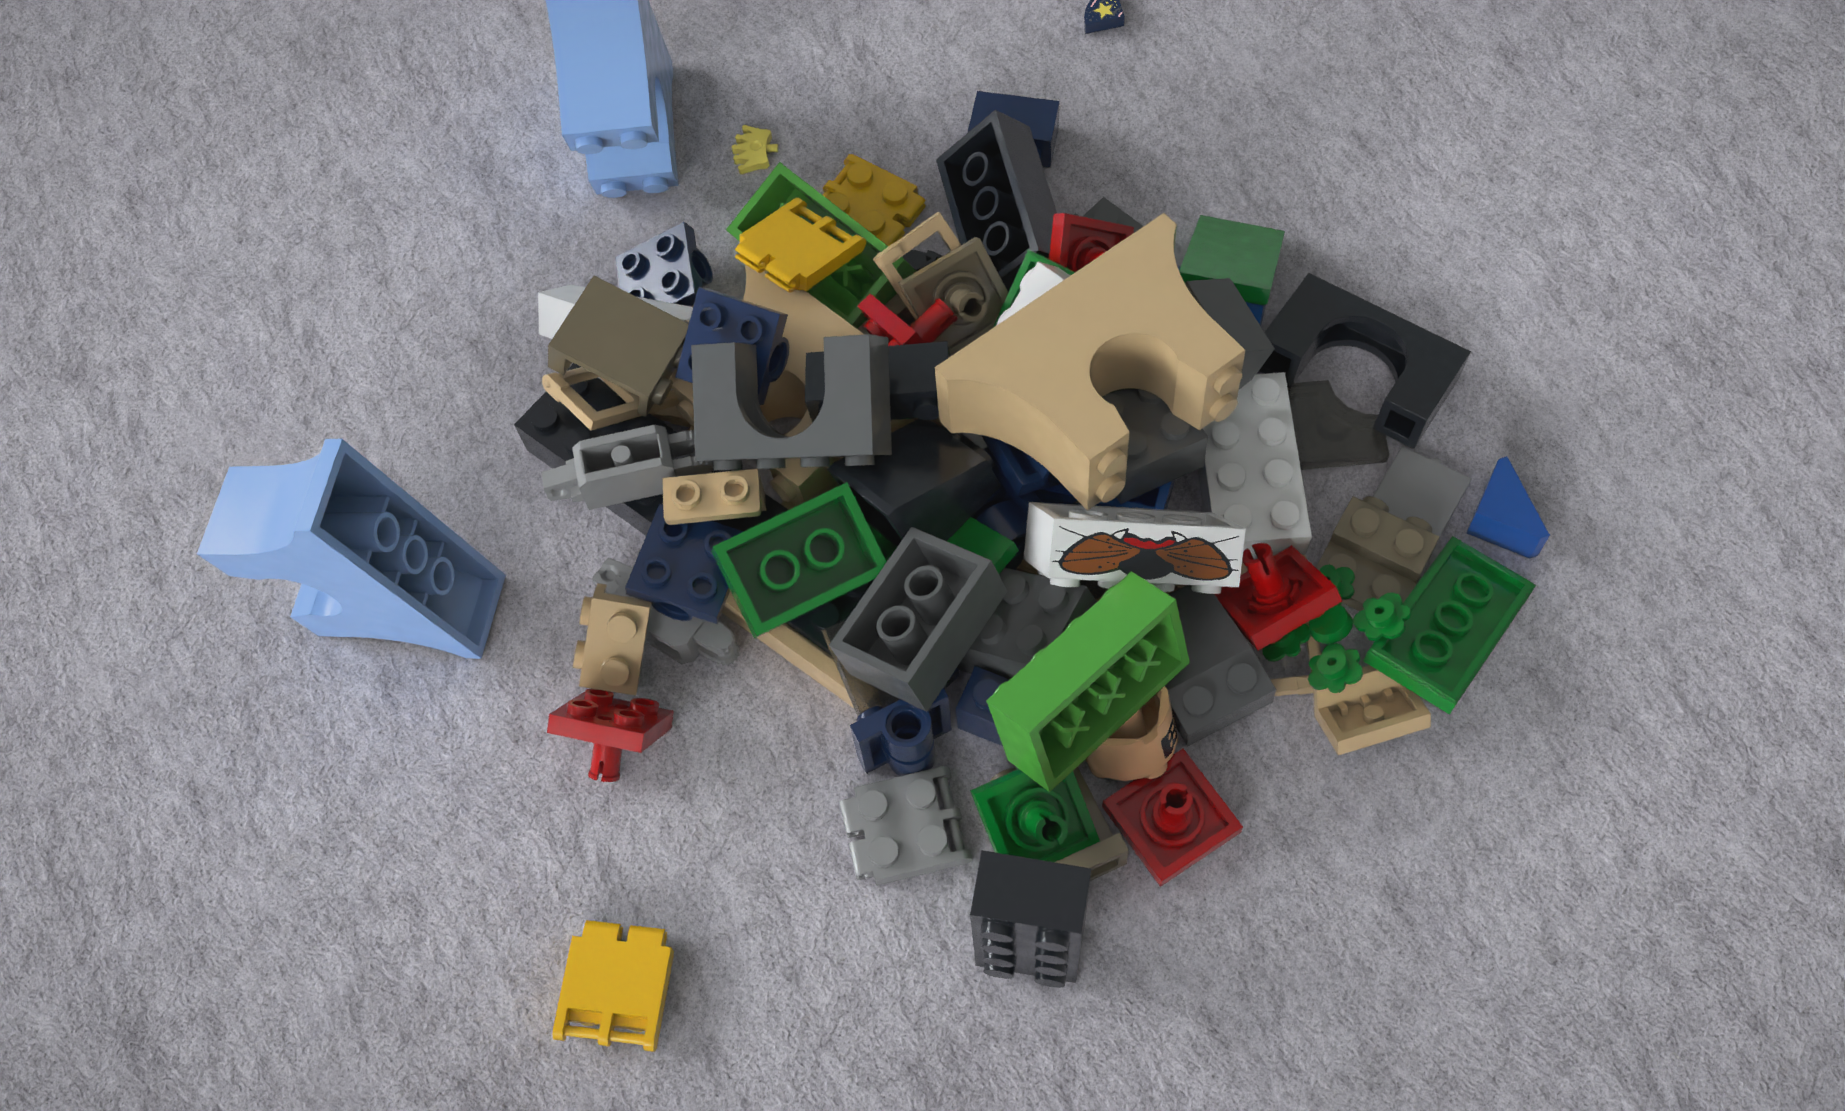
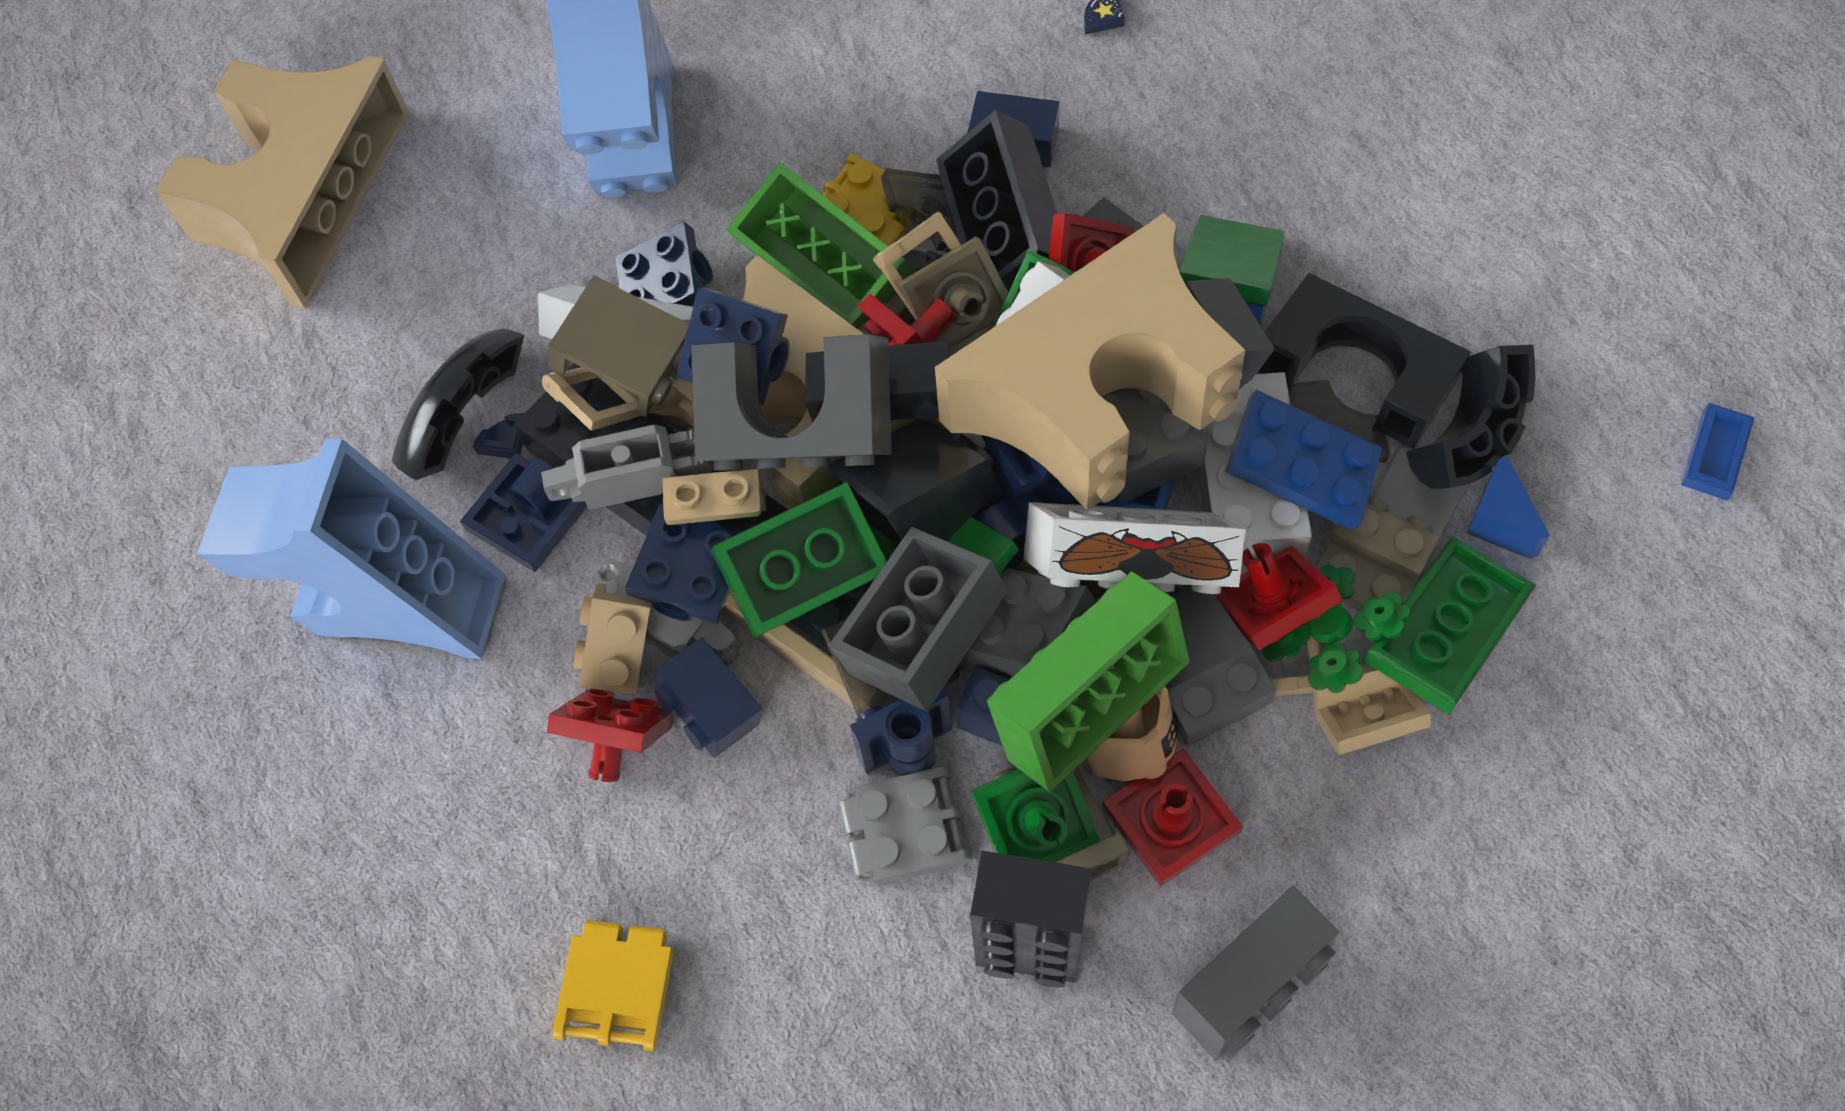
(314, 163): none -> tan piece
(435, 413): none -> black brick
(500, 439): none -> dark blue tile
(519, 516): none -> dark blue plate
(706, 698): none -> dark blue brick
(753, 149): light yellow piece -> none
(796, 250): yellow plate -> none
(918, 198): none -> clear smoke tile
(1256, 974): none -> dark grey brick
(1304, 460): none -> blue plate
(1486, 420): none -> black brick
(1718, 451): none -> blue tile

